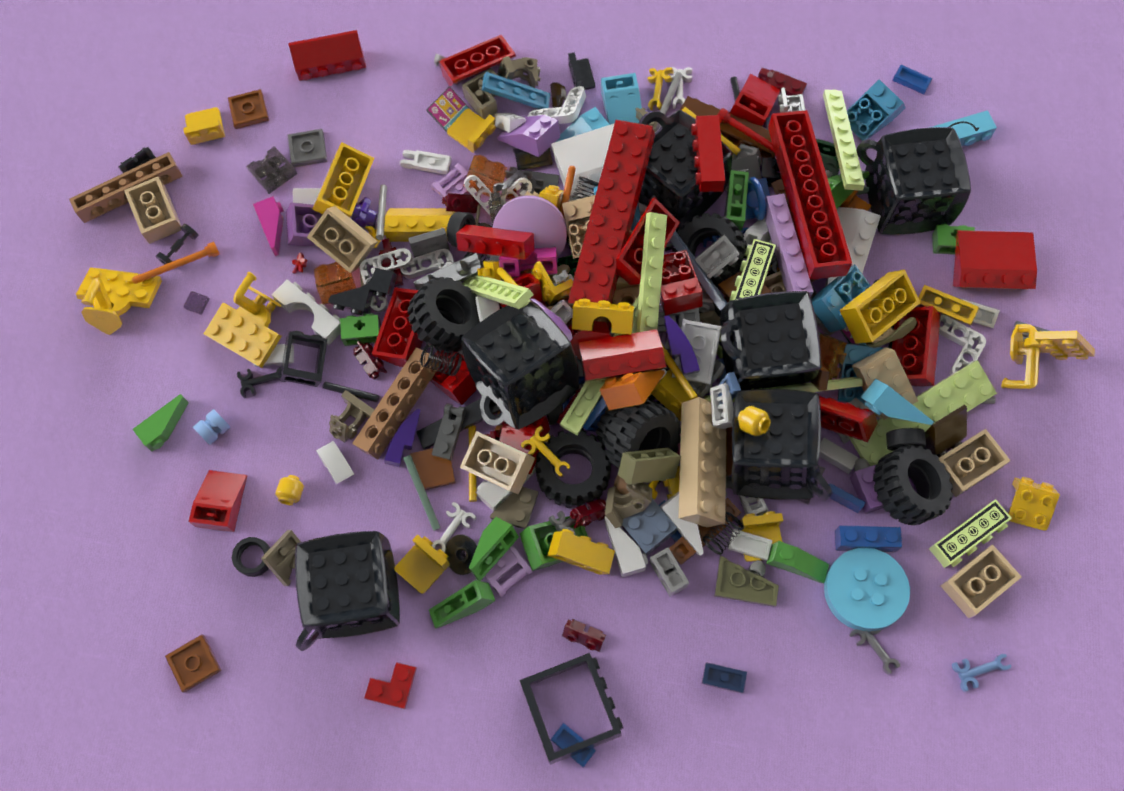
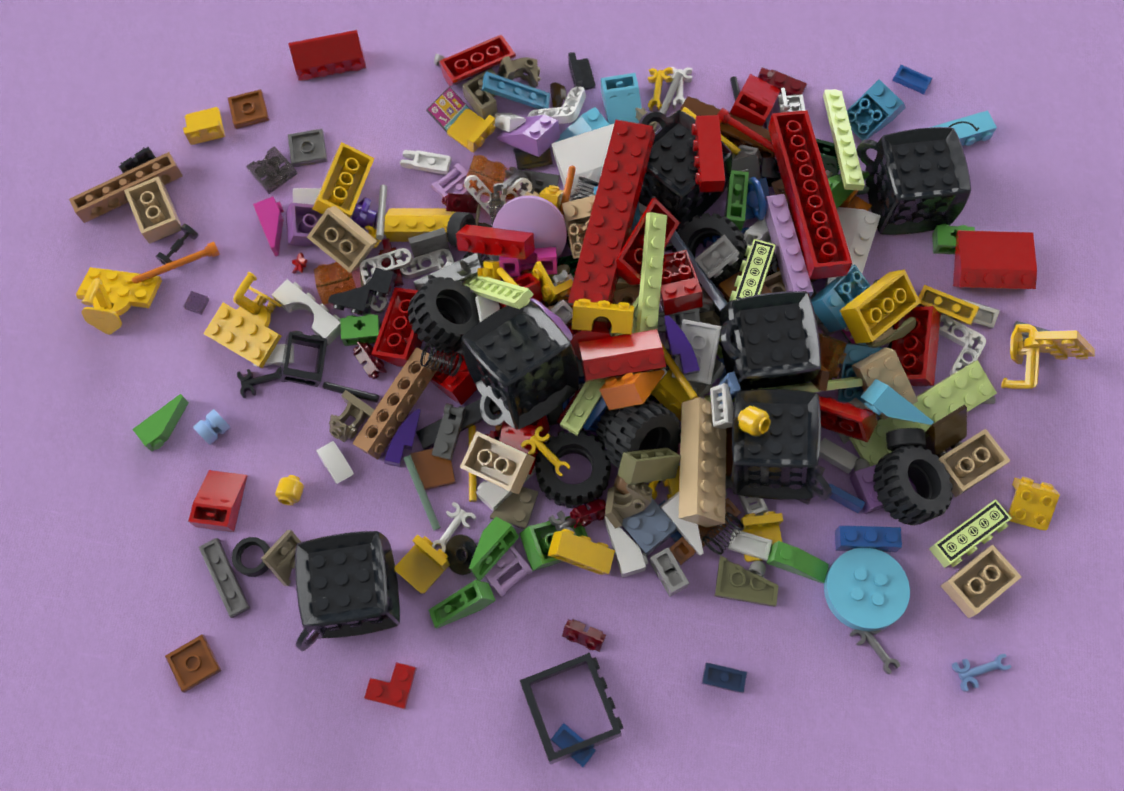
(224, 578): none -> flat silver tile

